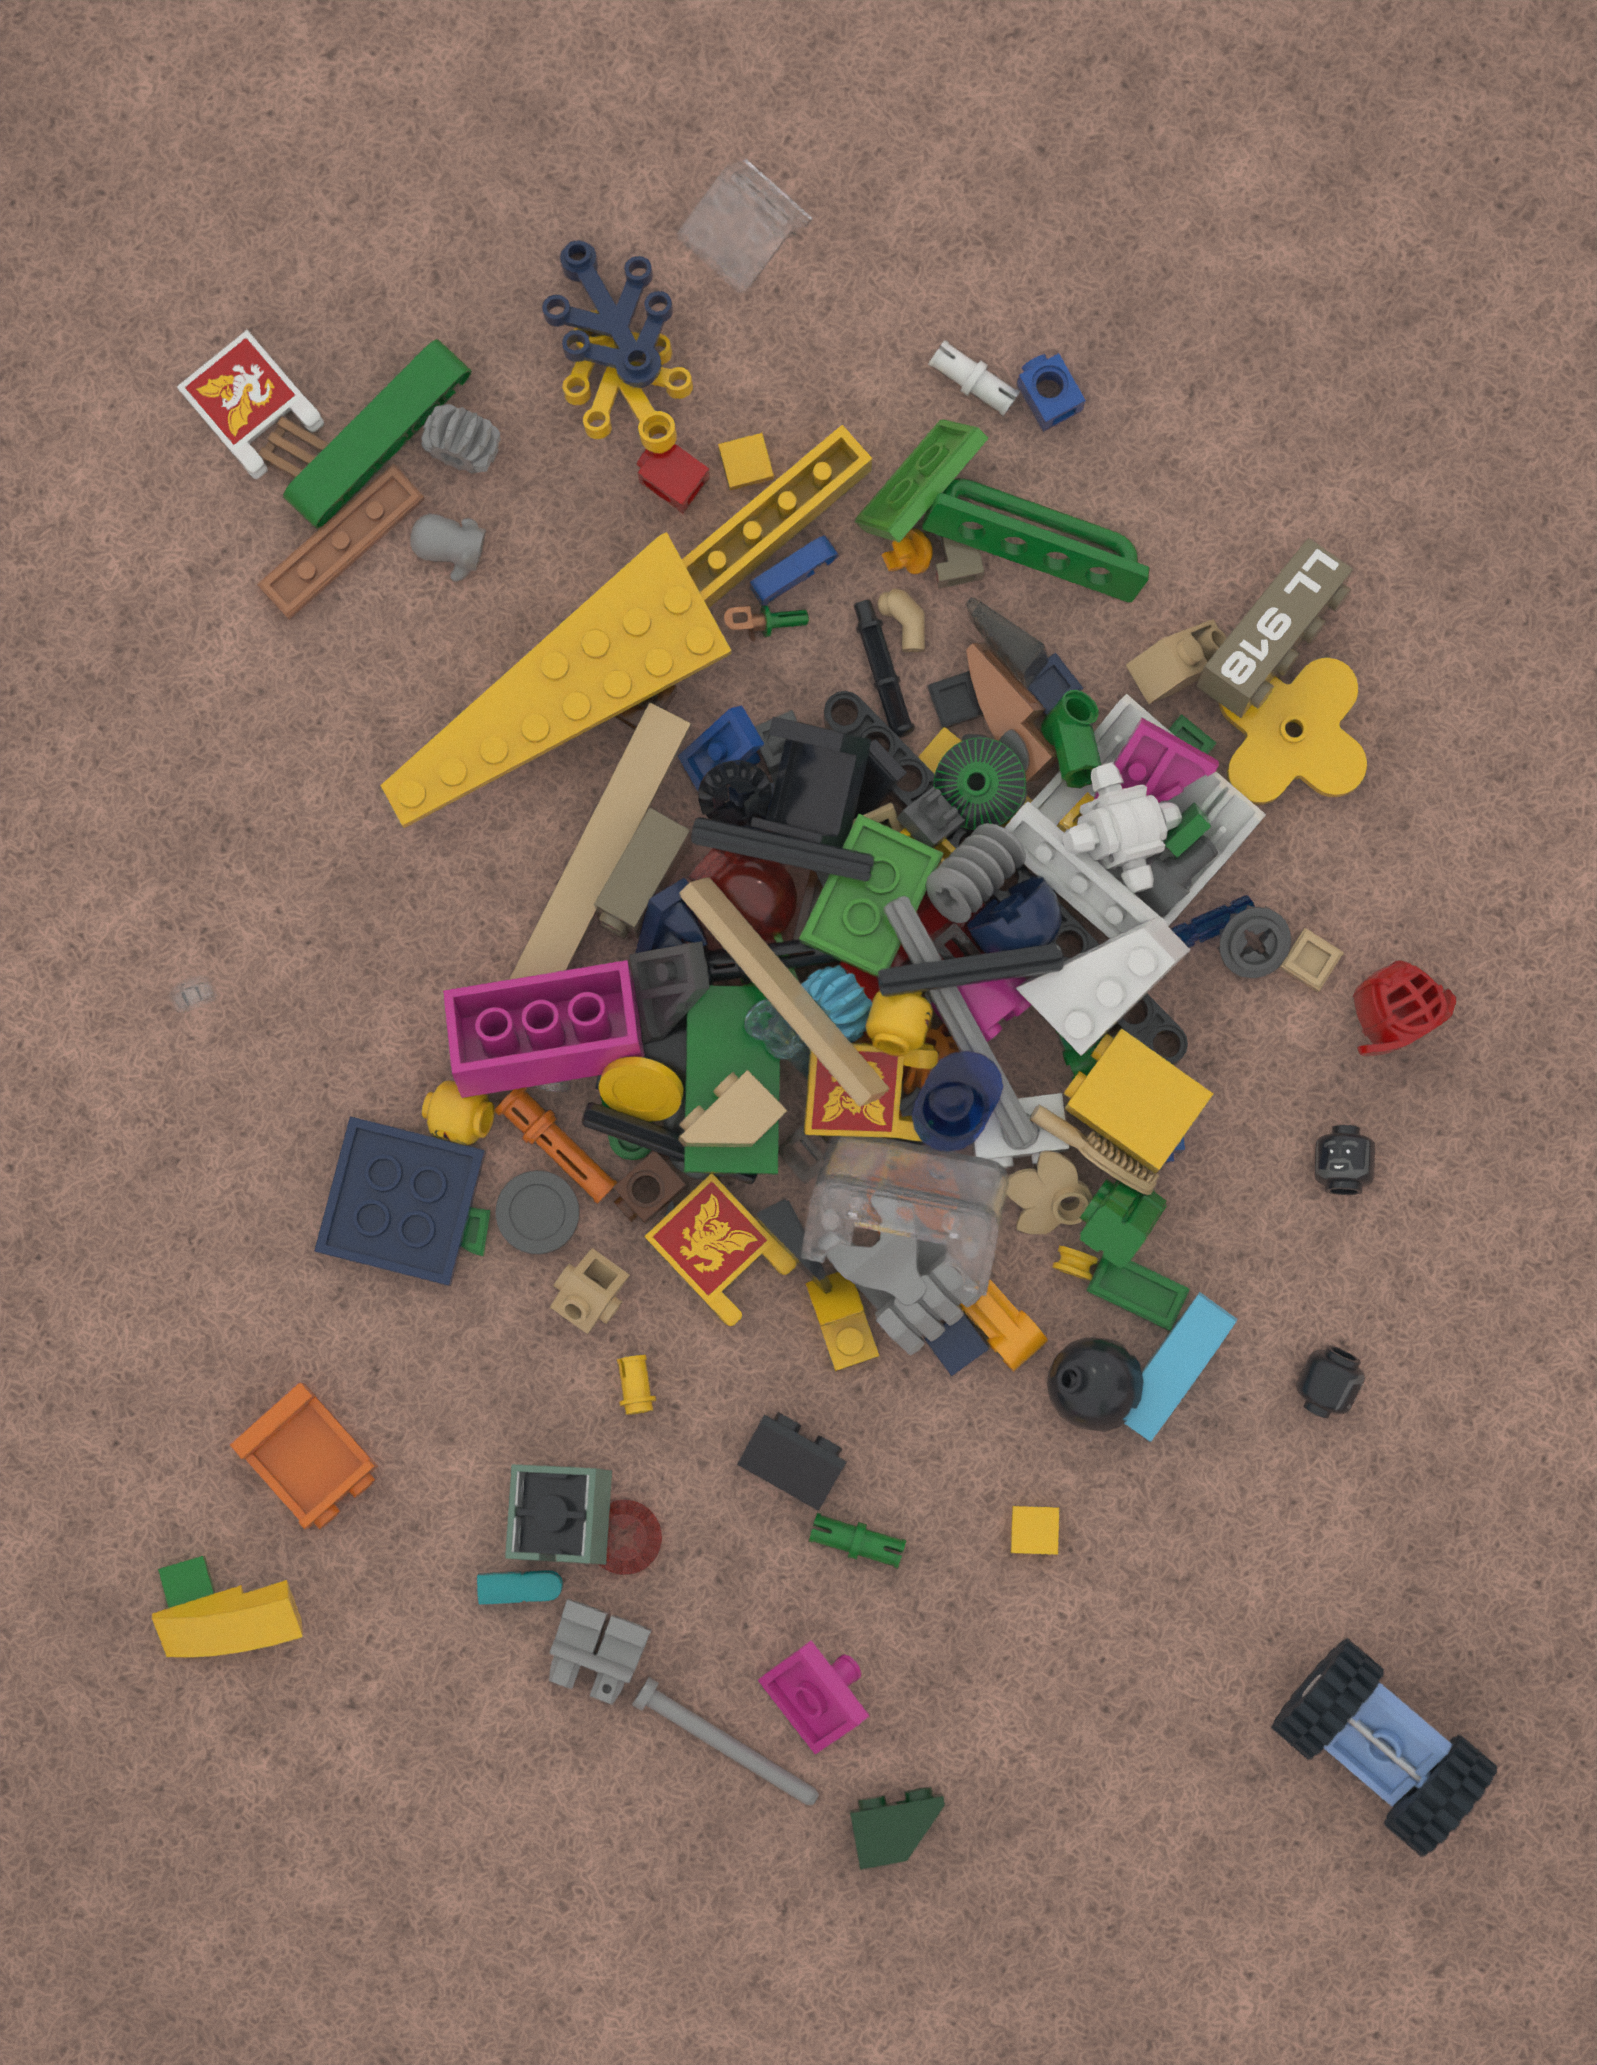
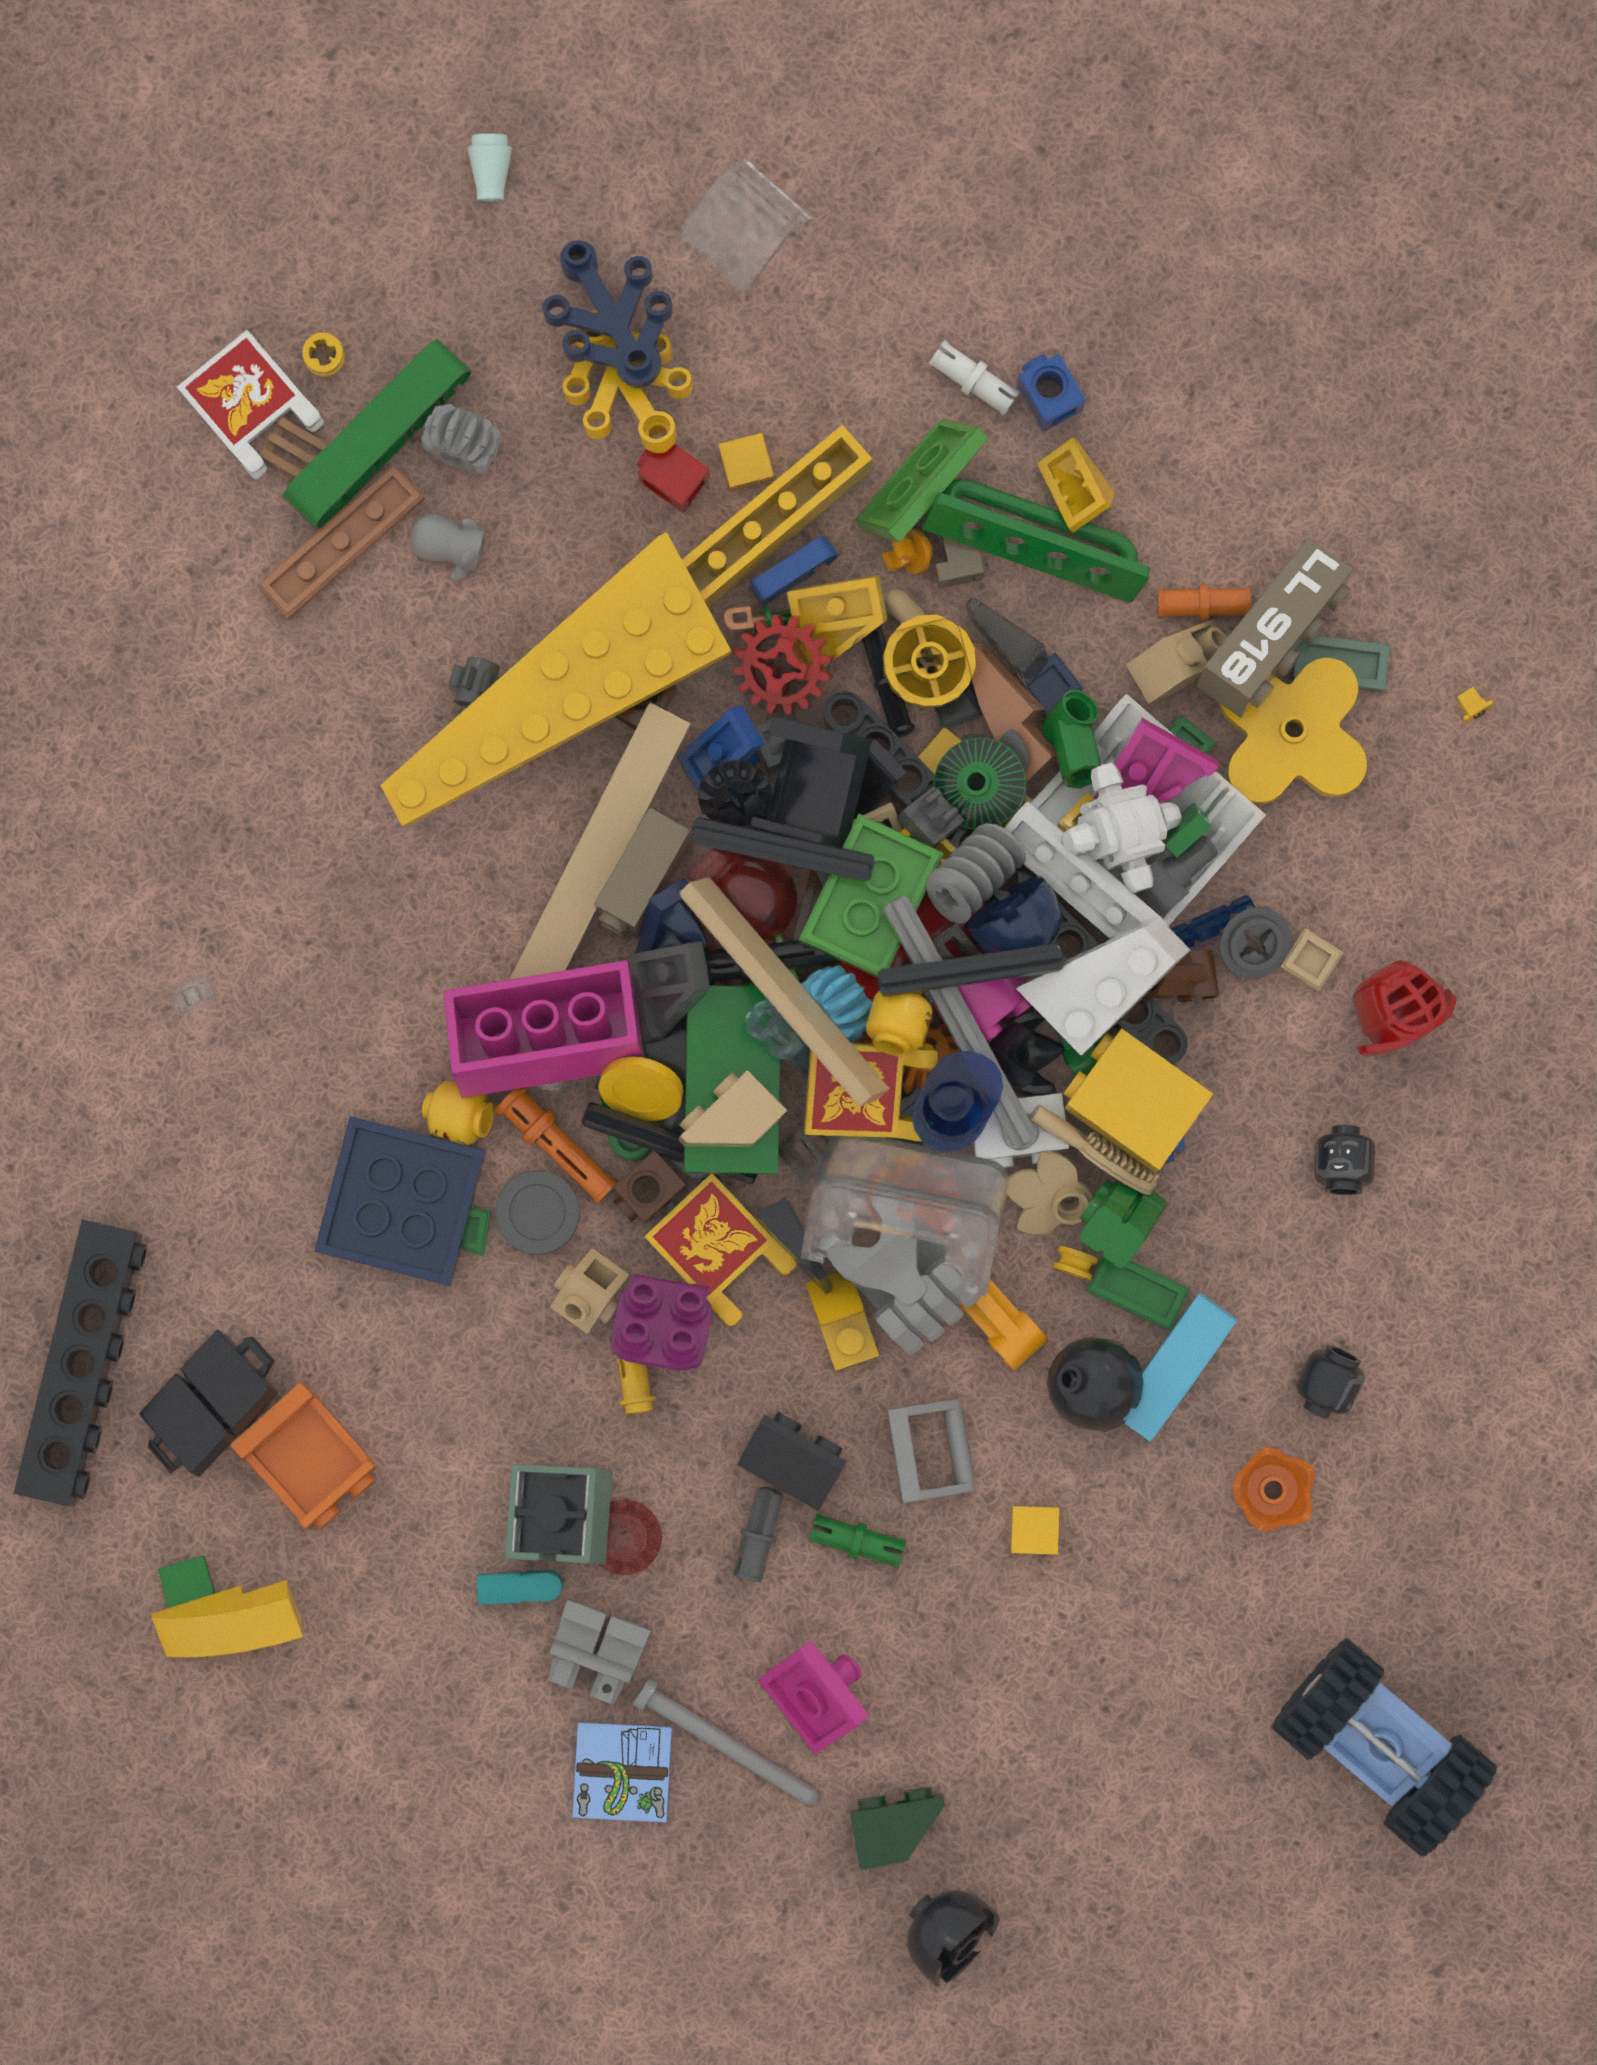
(37, 1474): none -> black brick
(226, 1390): none -> black piece
(313, 363): none -> yellow bush
(472, 679): none -> dark grey gear
(490, 165): none -> light aqua cone
(622, 1772): none -> light blue tile
(662, 1323): none -> magenta piece
(758, 1534): none -> dark grey axle
(778, 684): none -> red gear
(841, 612): none -> yellow wing
(905, 1457): none -> light grey tile
(941, 643): none -> yellow cylinder
(947, 1933): none -> black cylinder
(957, 1345): dark blue tile -> none
(1025, 1052): none -> black piece
(1075, 484): none -> yellow slope
(1189, 978): none -> reddish brown piece
(1203, 602): none -> orange pin
(1294, 1501): none -> orange piece
(1365, 659): none -> sand green tile
(1473, 704): none -> yellow piece

